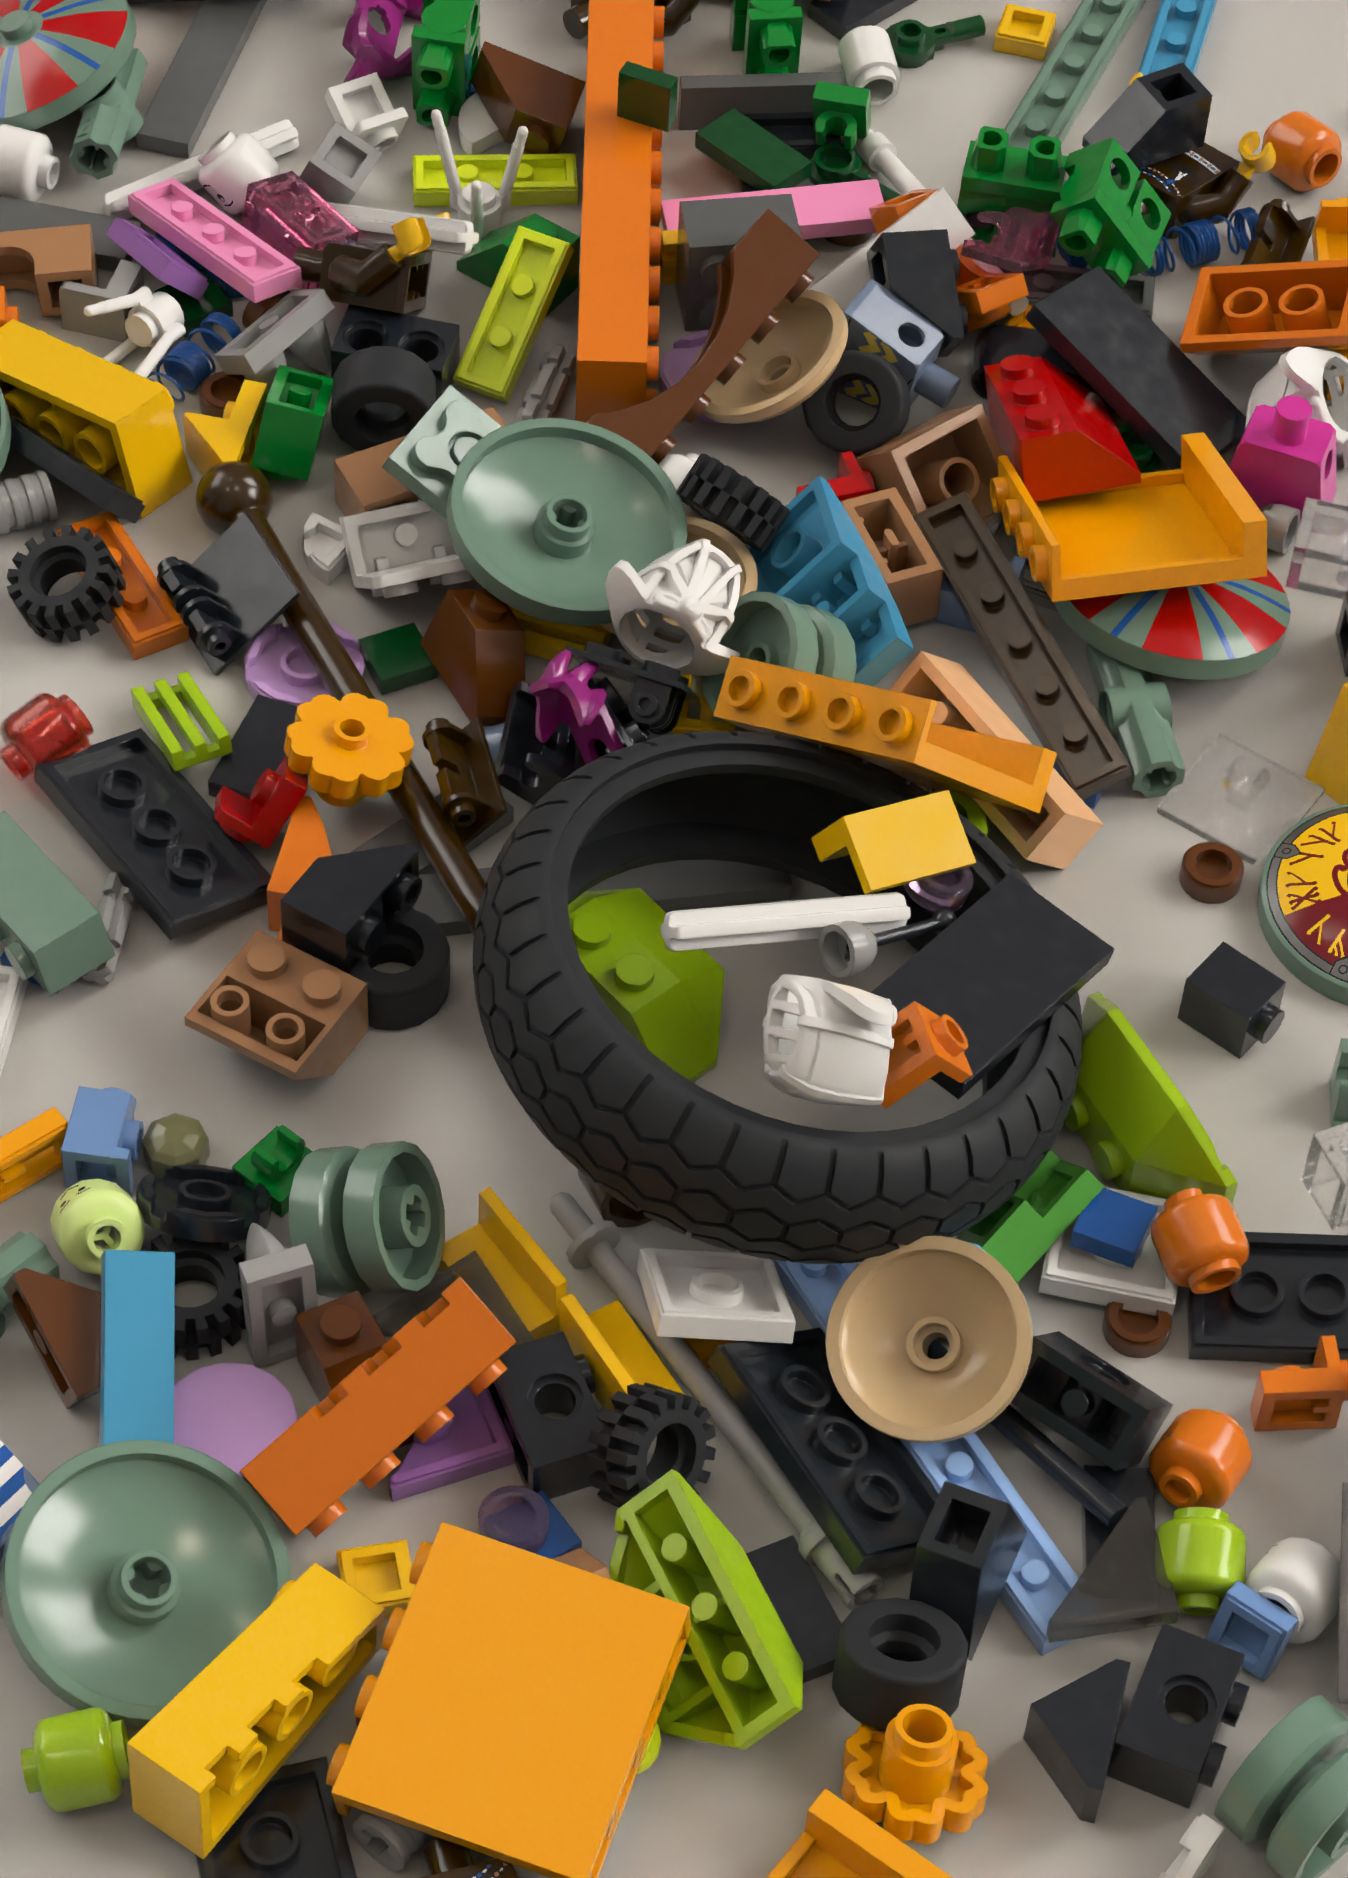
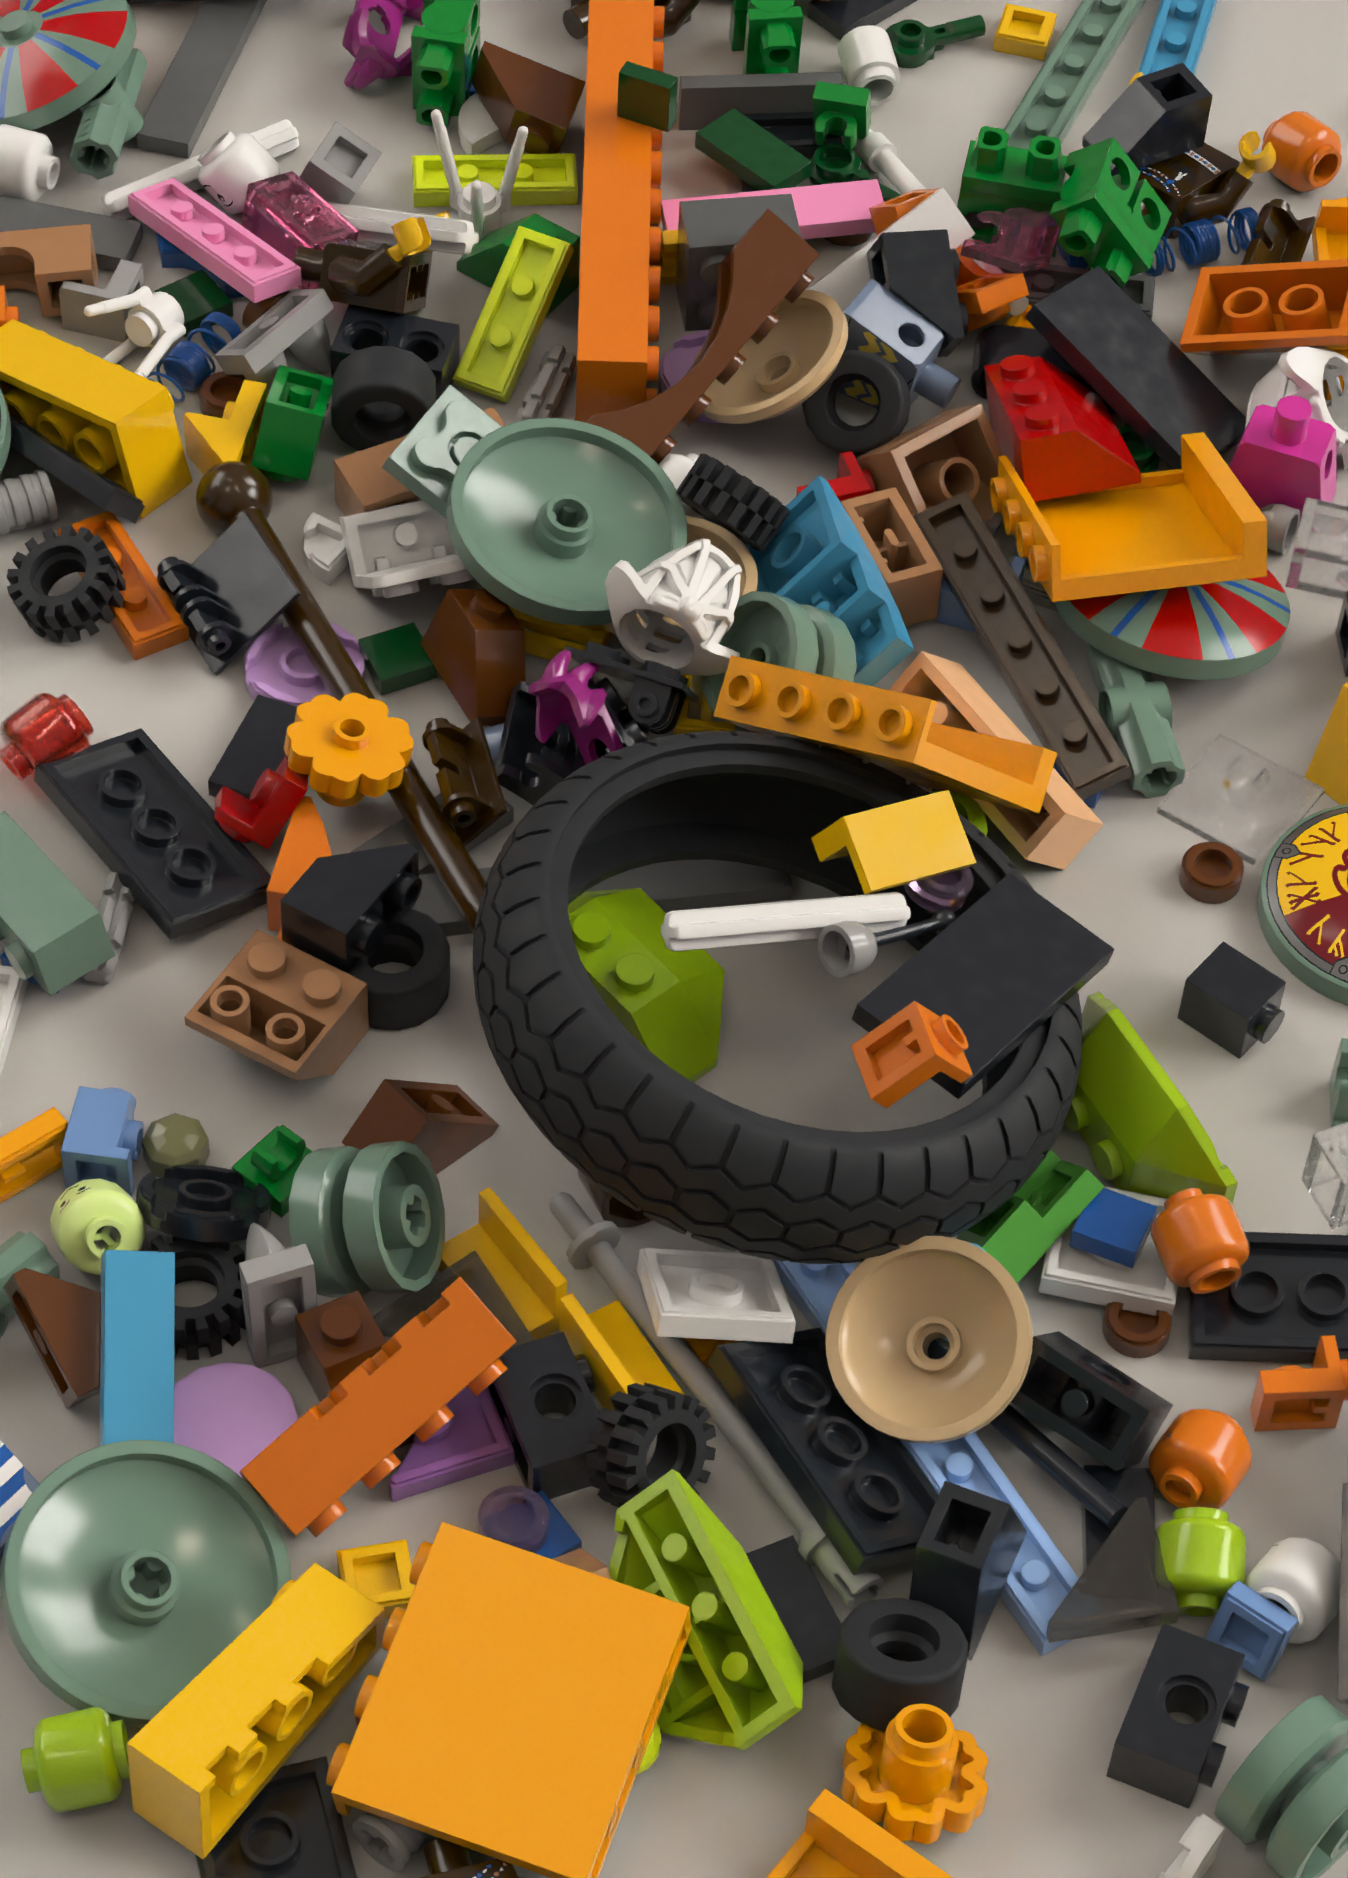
(157, 258): medium lavender tile -> none
(170, 698): lime tile -> none
(367, 111): white bracket -> none
(430, 1115): none -> reddish brown slope
(827, 1041): white piece -> none
(1076, 1732): black slope -> none

